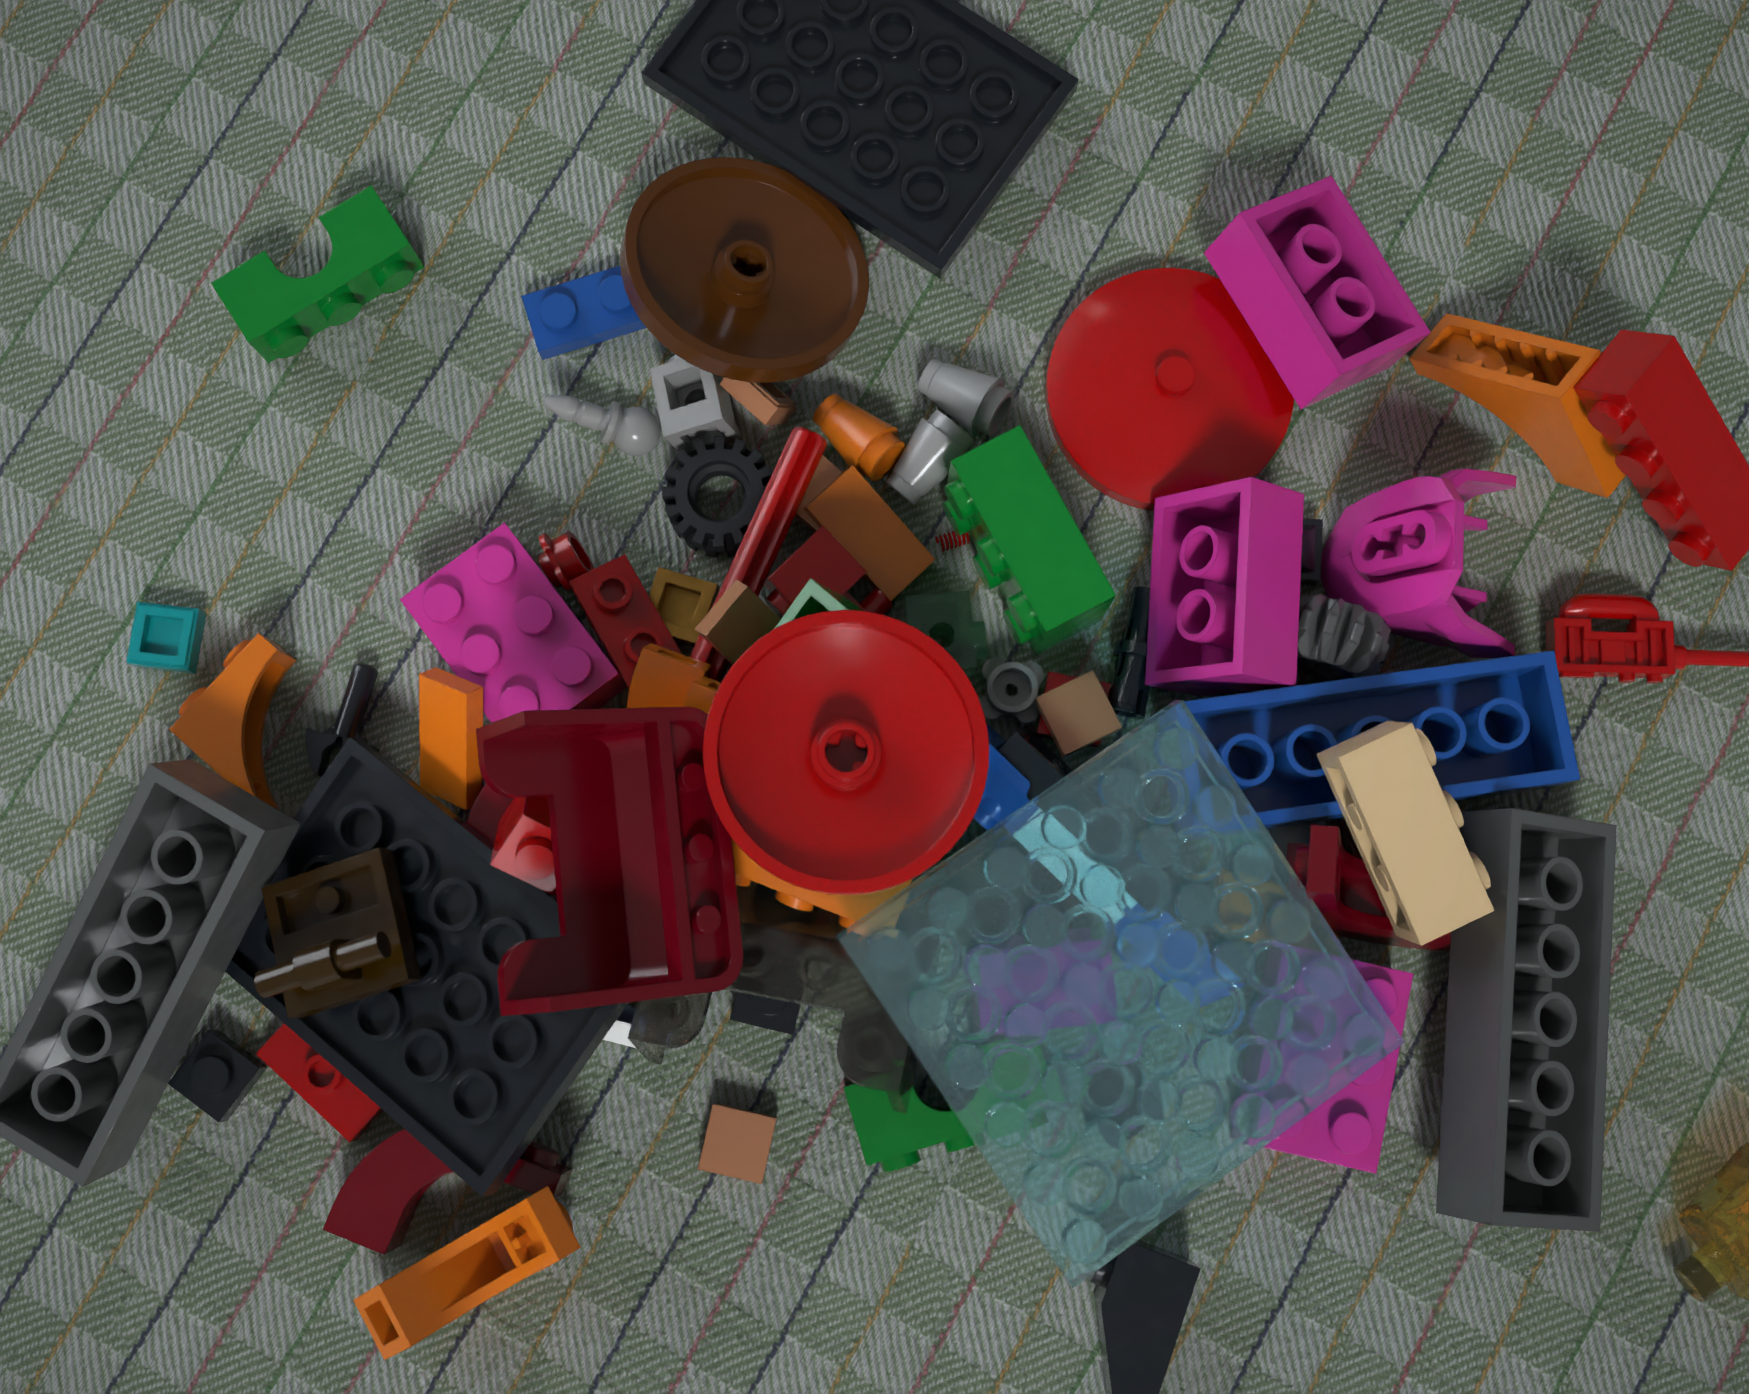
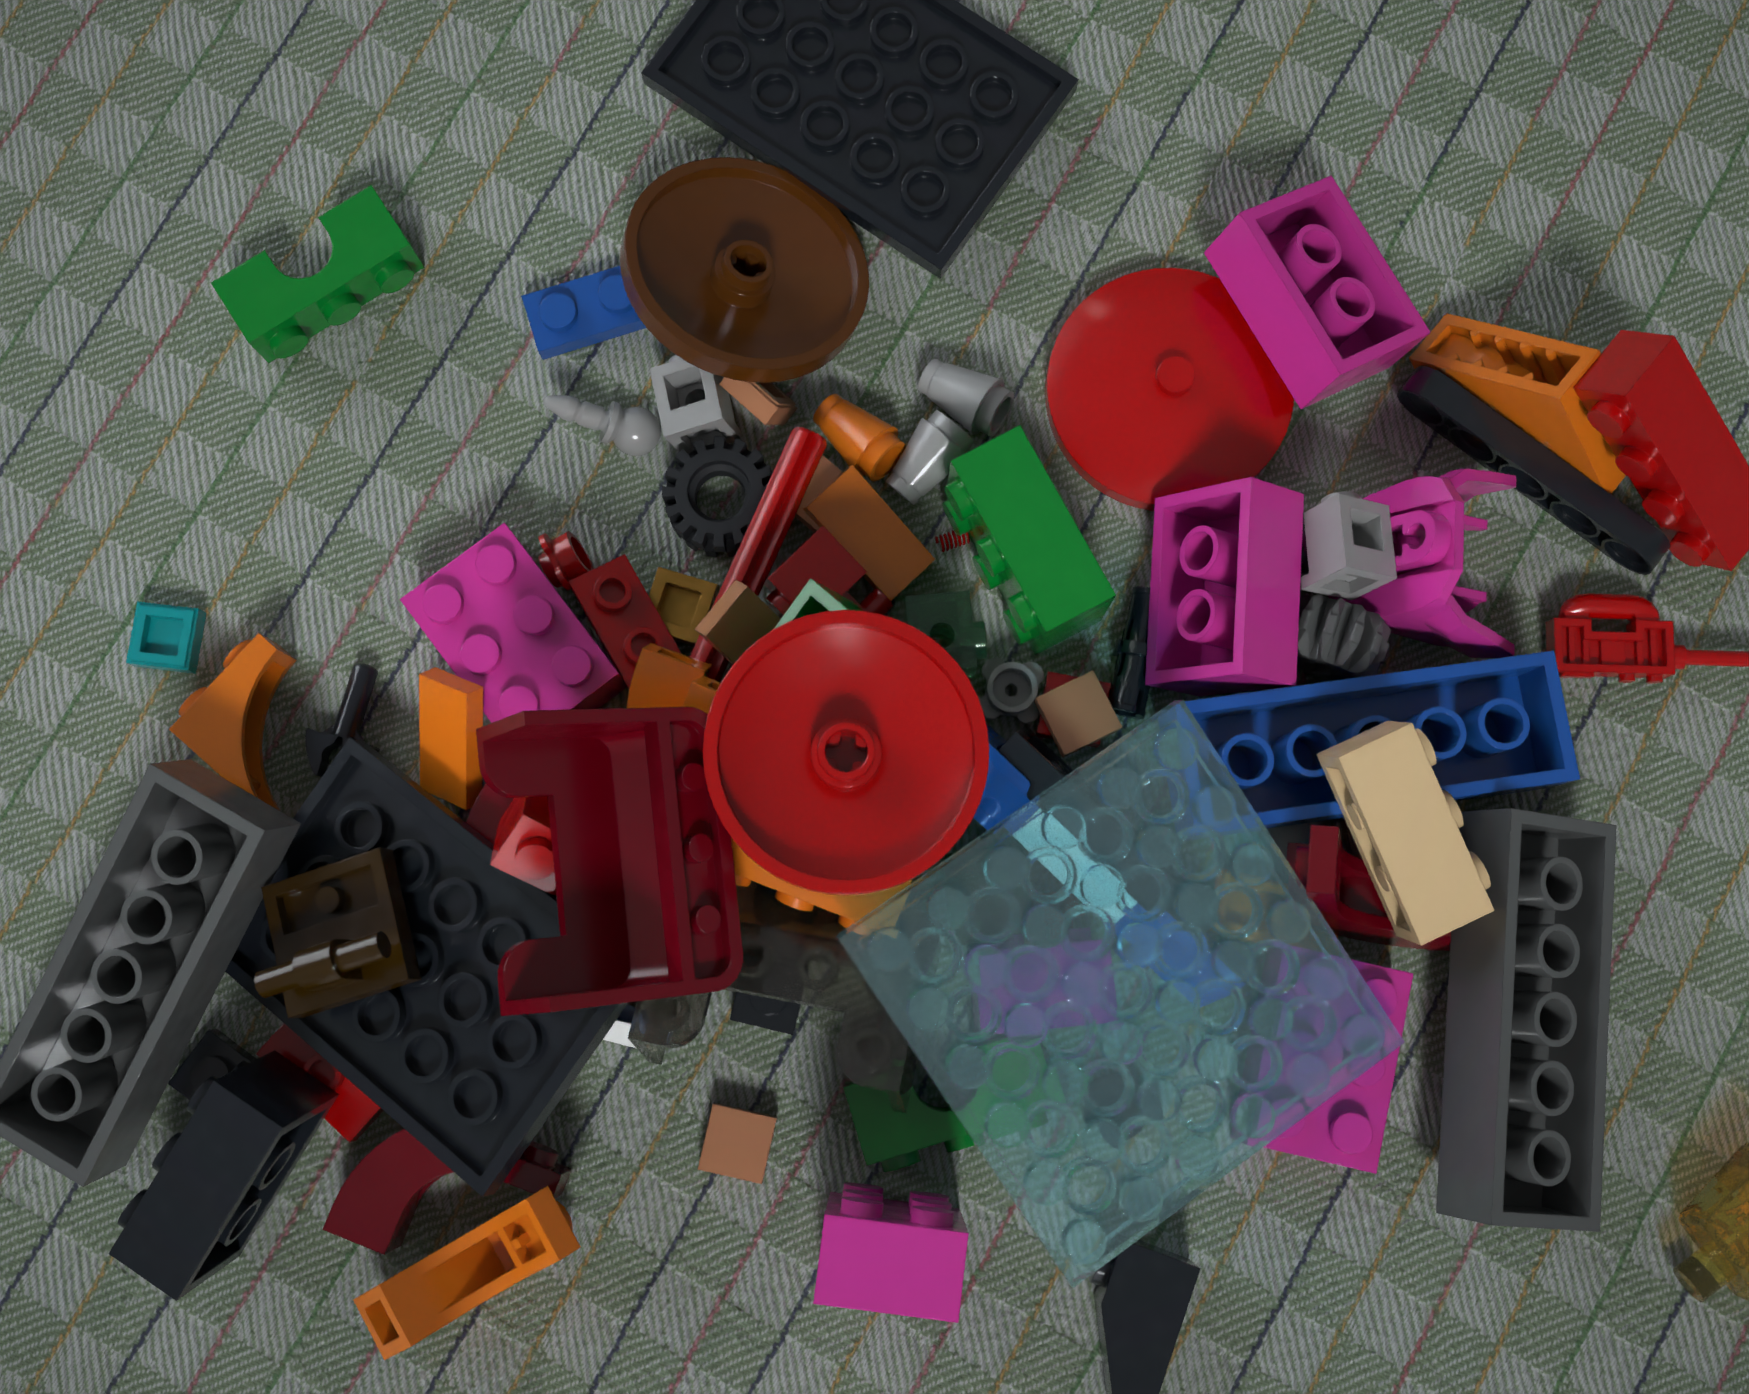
(221, 1172): none -> black brick
(892, 1254): none -> dark pink brick
(1348, 546): none -> light grey brick
(1538, 471): none -> black beam

